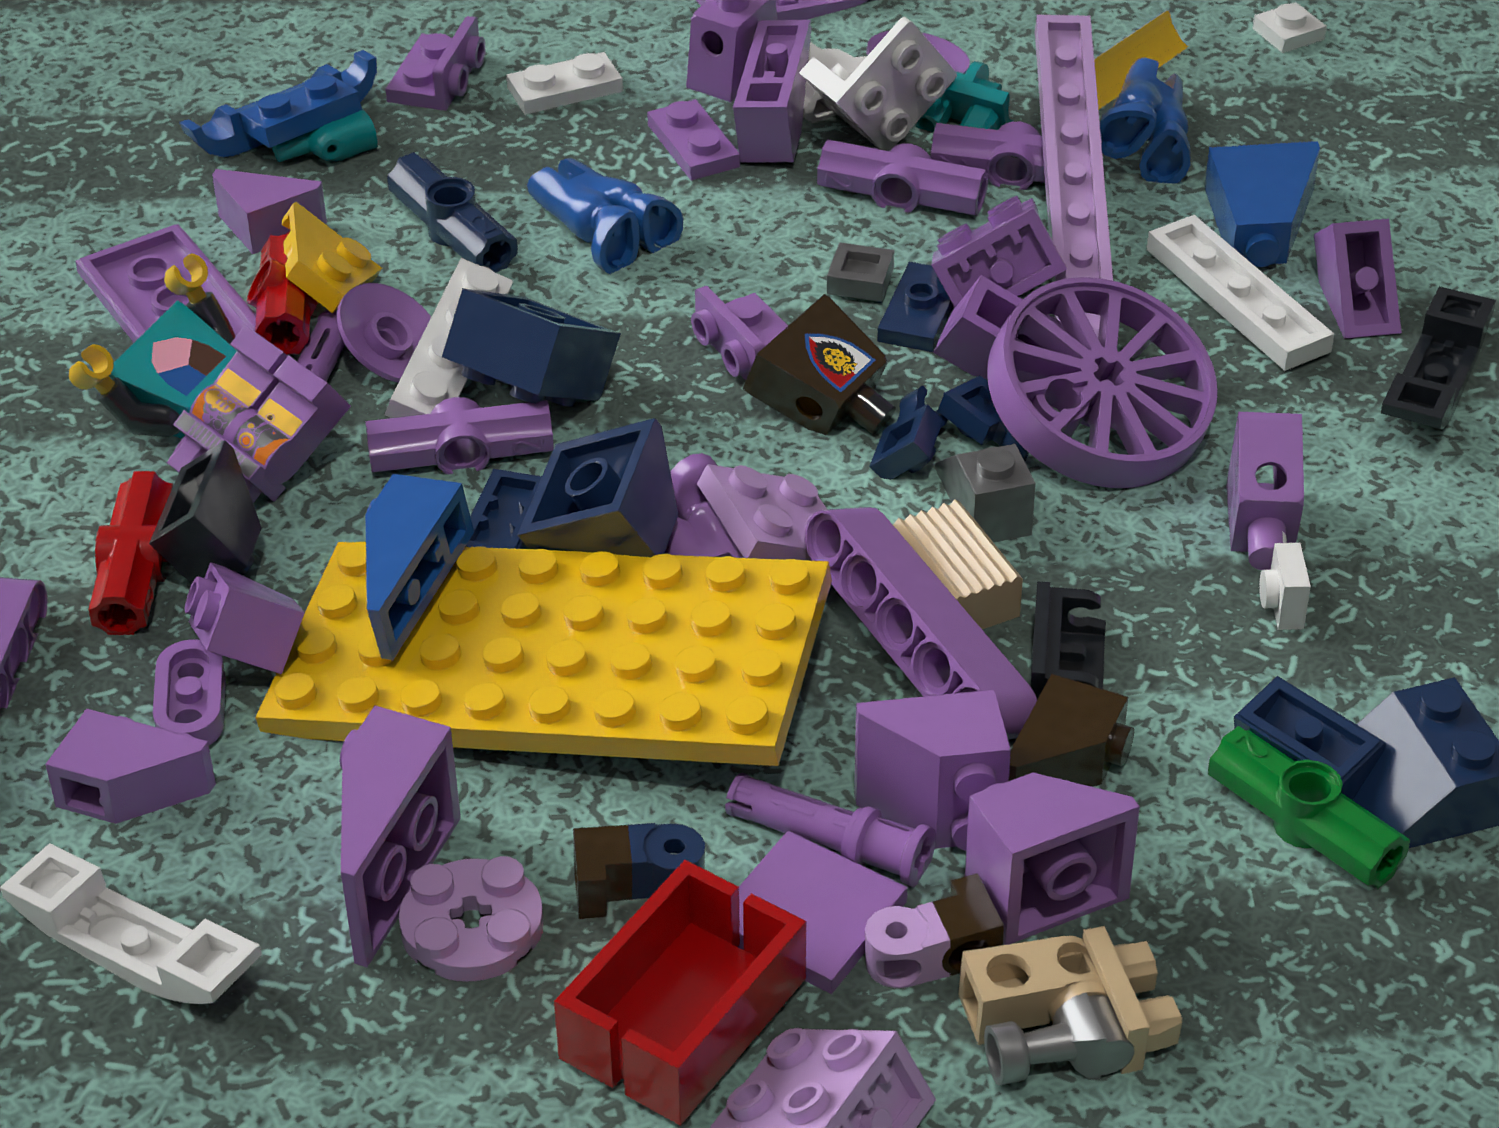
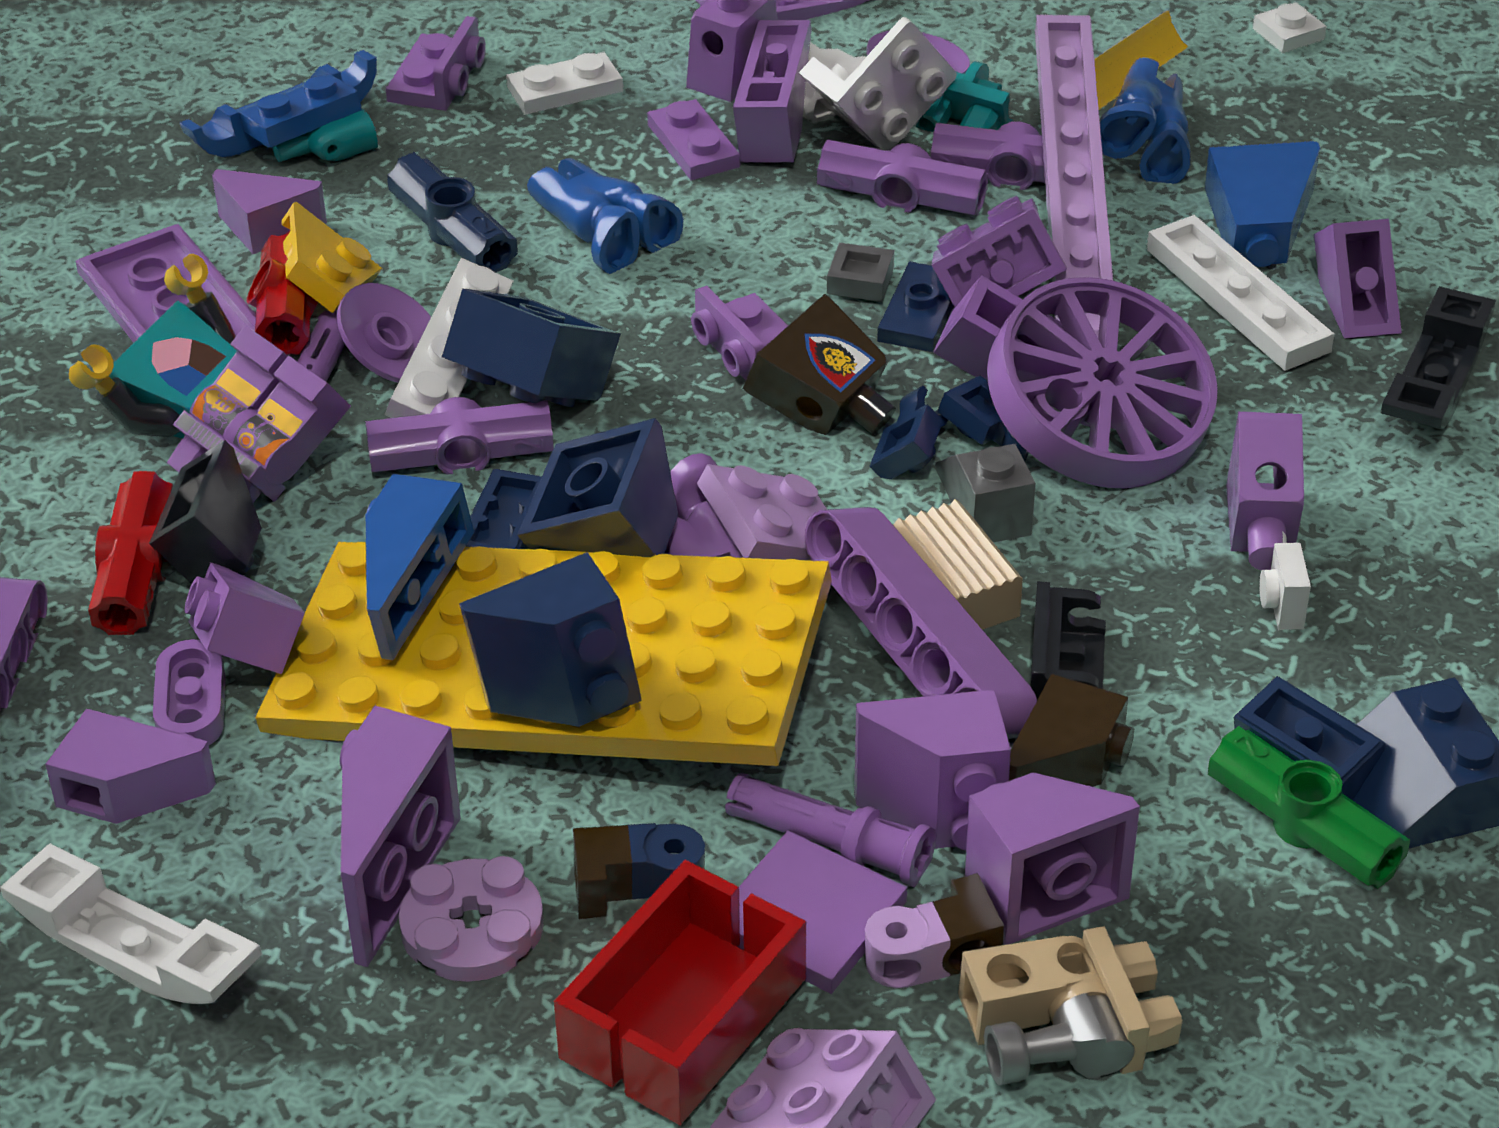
(553, 645): none -> dark blue slope

